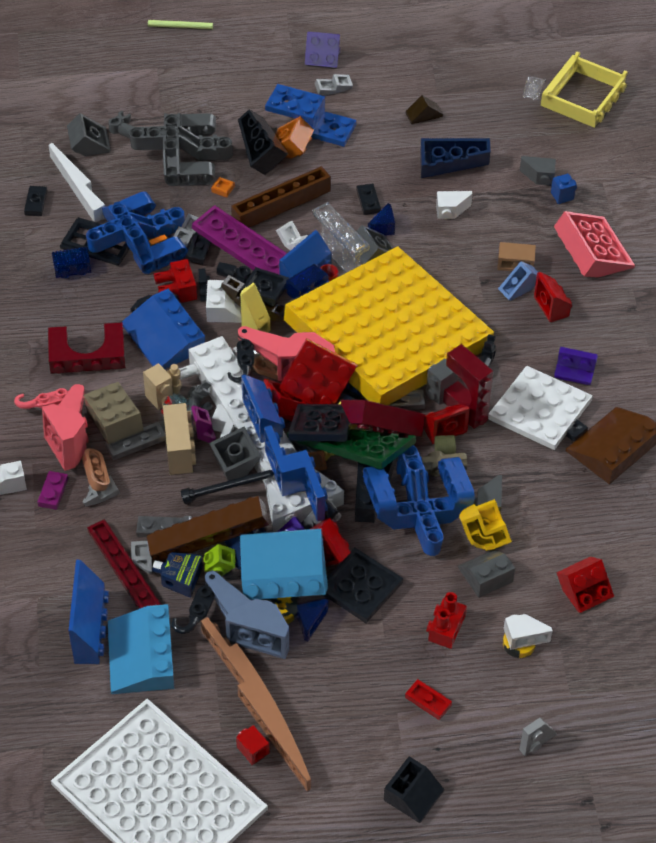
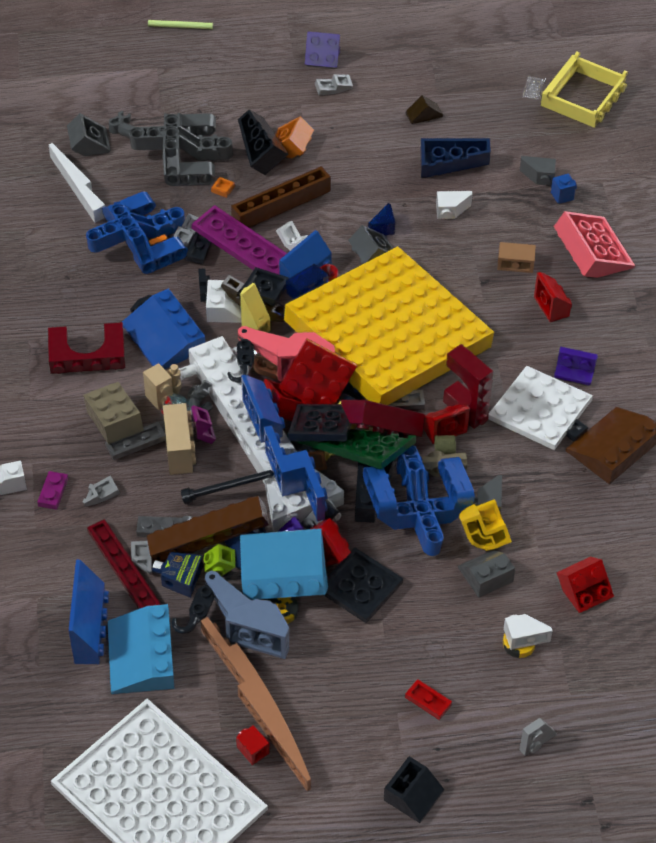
(35, 200): black plate -> none
(62, 423): coral slope -> none
(71, 262): clear blue brick -> none
(96, 469): nougat plate -> none
(102, 256): black piece -> none
(182, 281): red brick -> none
(221, 421): white slope -> none
(235, 454): dark grey slope -> none
(241, 273): black bar -> none
(310, 616): clear blue slope -> none
(312, 110): blue bracket -> none
(340, 238): clear fence -> none
(368, 199): black plate -> none
(438, 380): dark grey brick -> none
(447, 621): red brick -> none
(488, 350): black bar -> none
(519, 281): medium blue slope -> none

